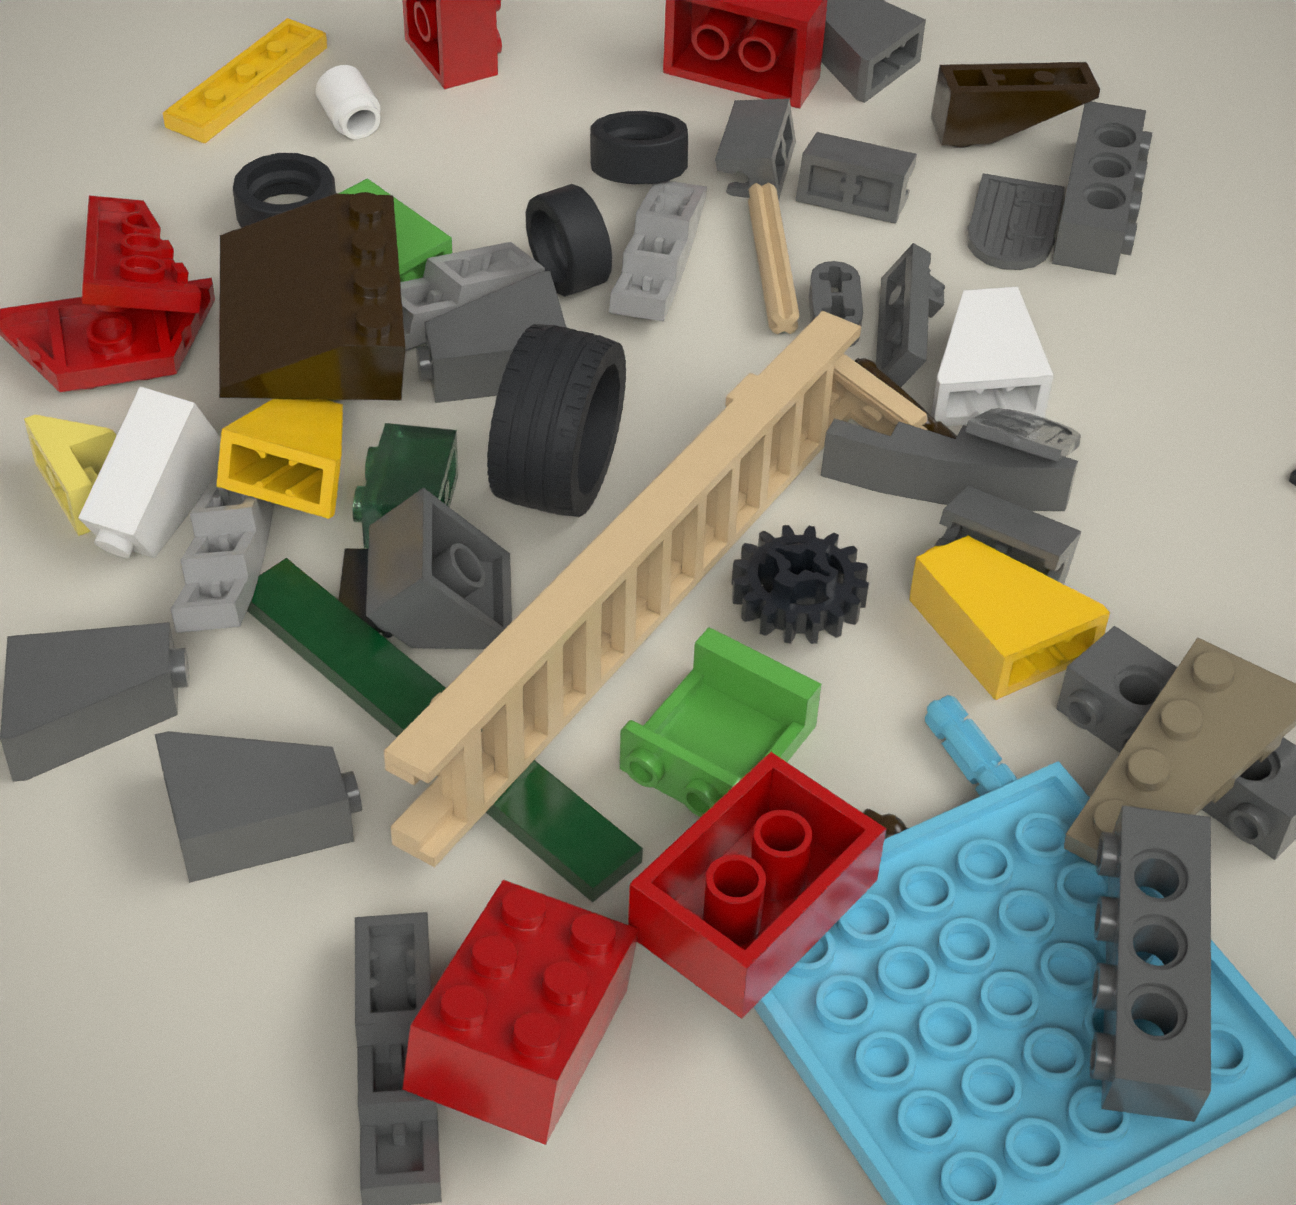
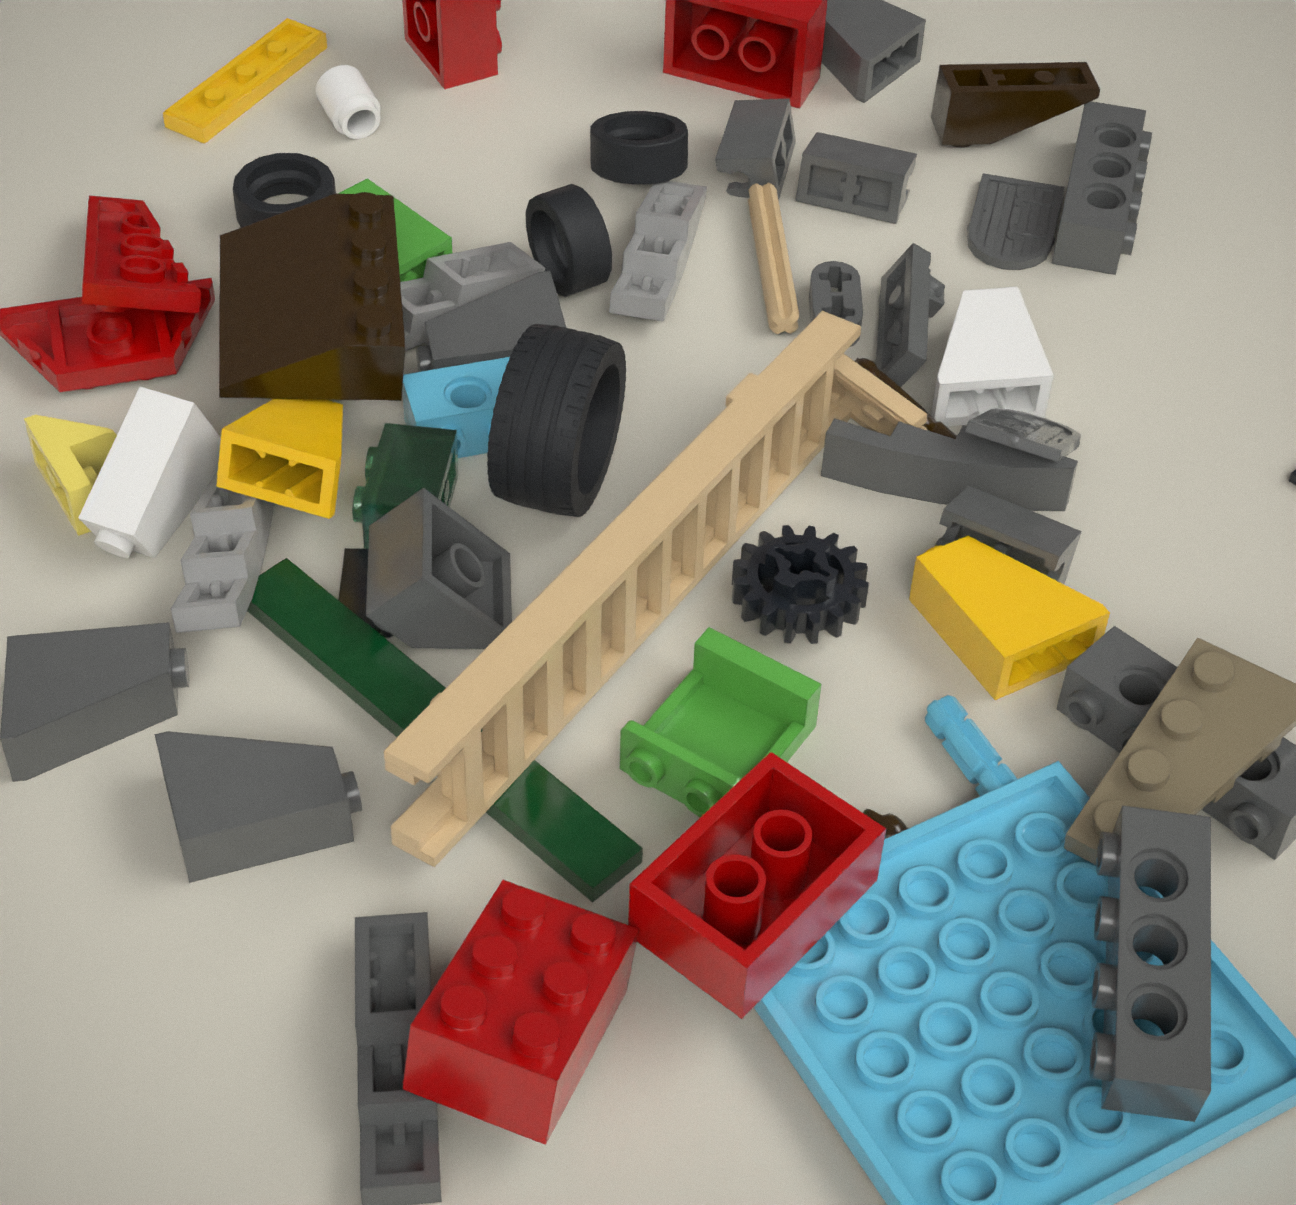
(456, 400): none -> medium azure brick

